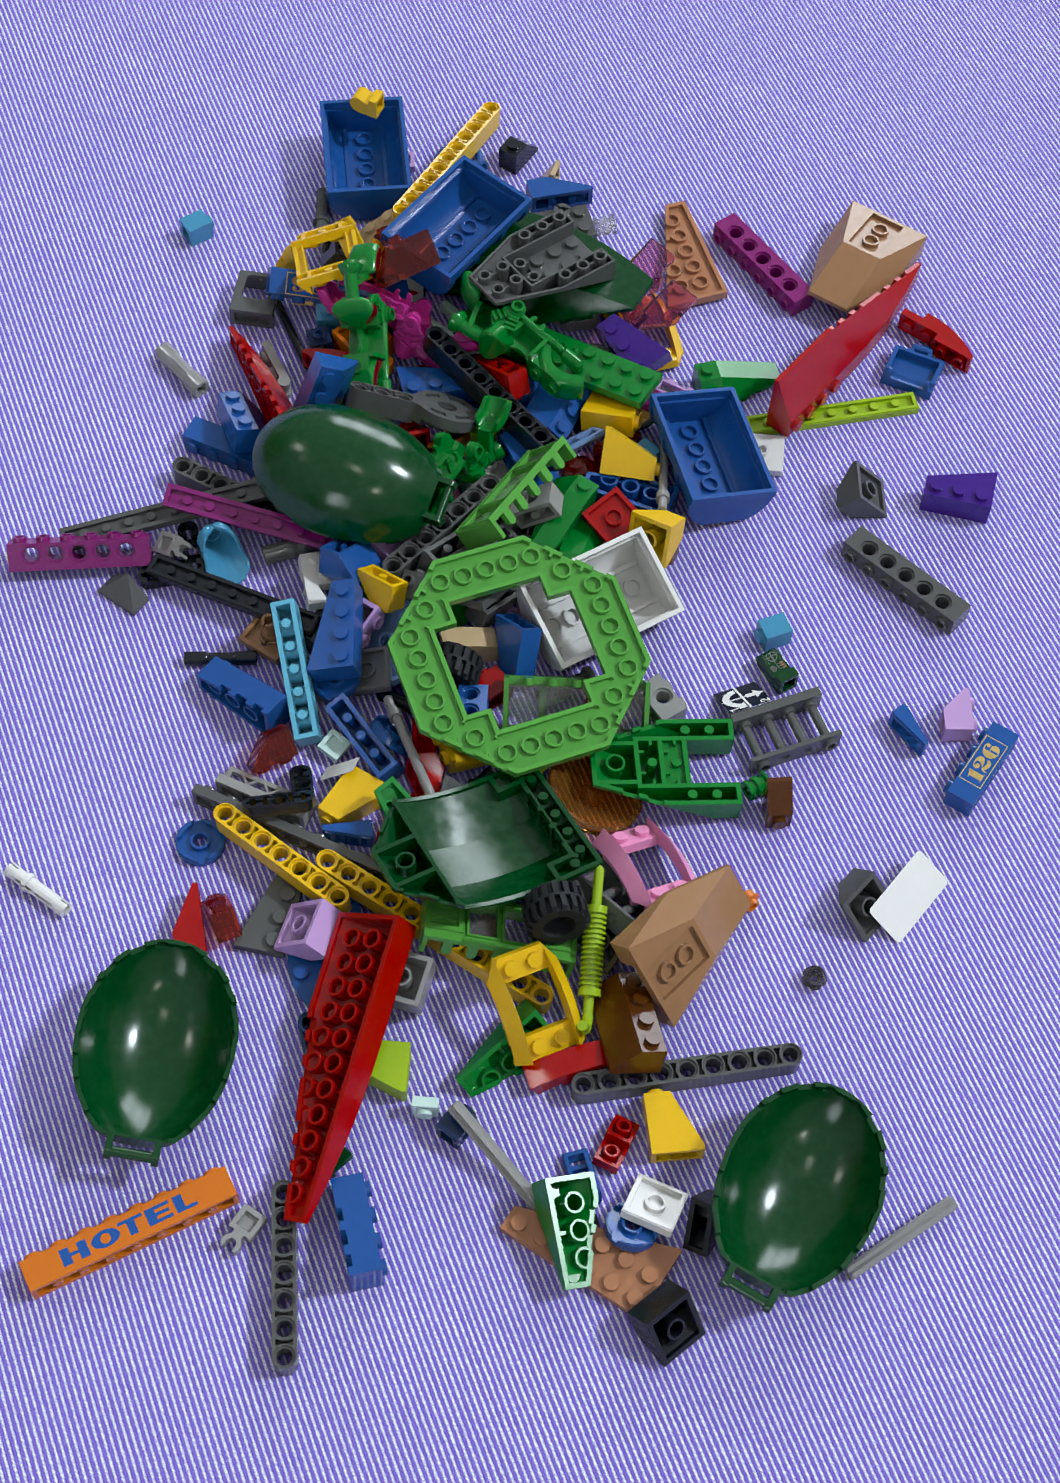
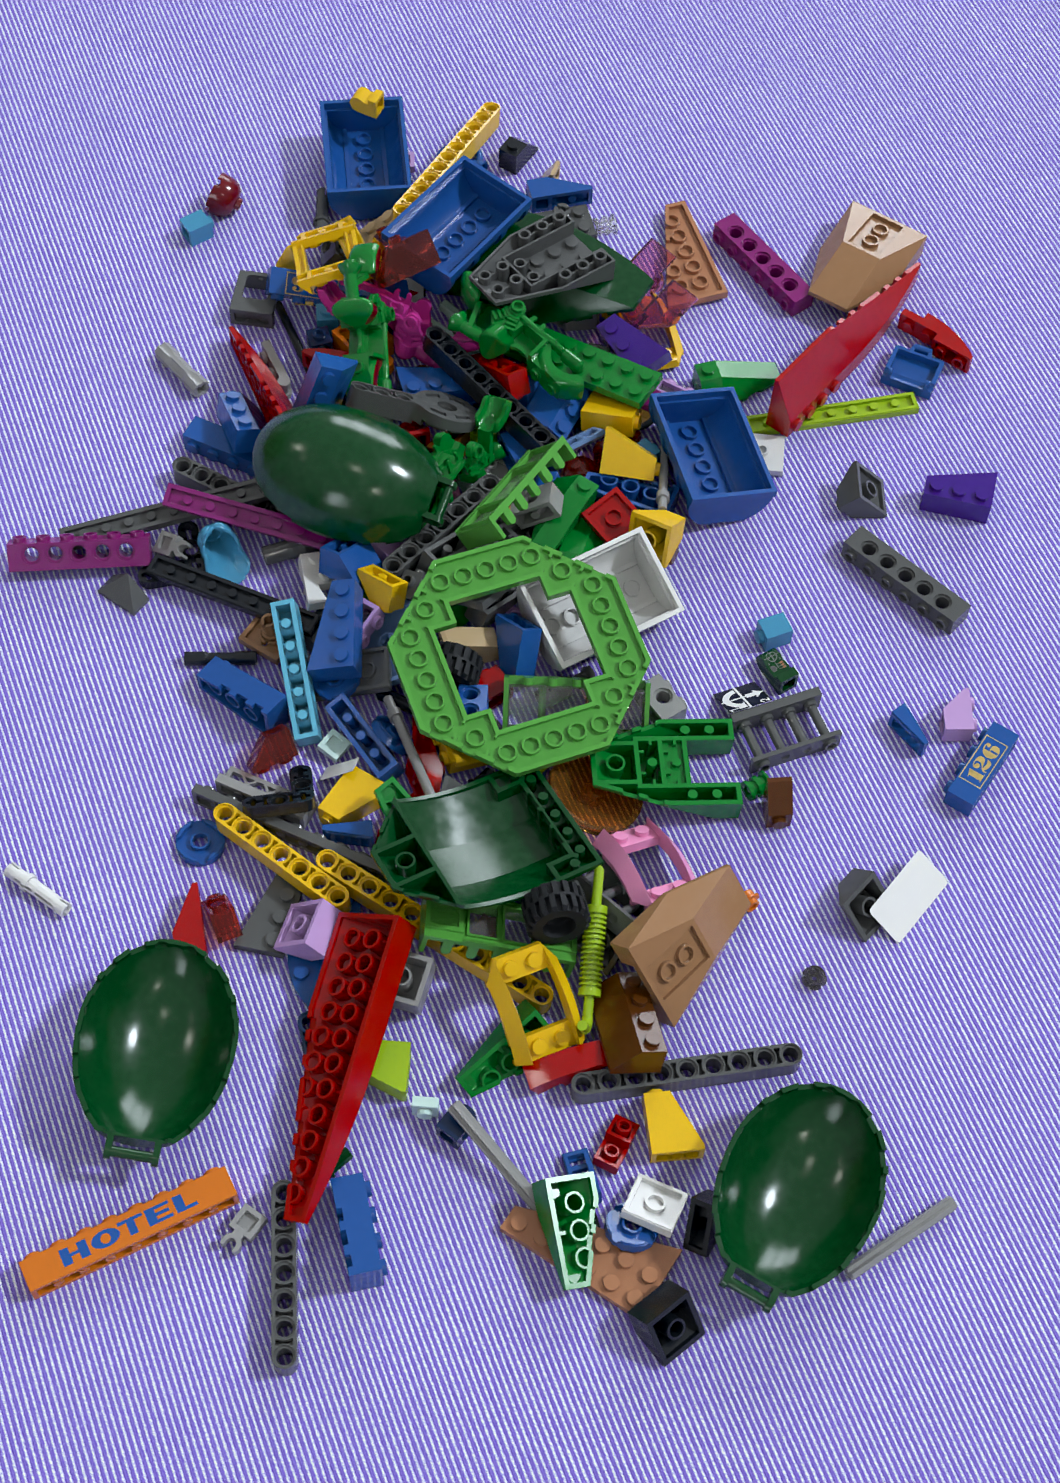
(224, 196): none -> dark red cylinder

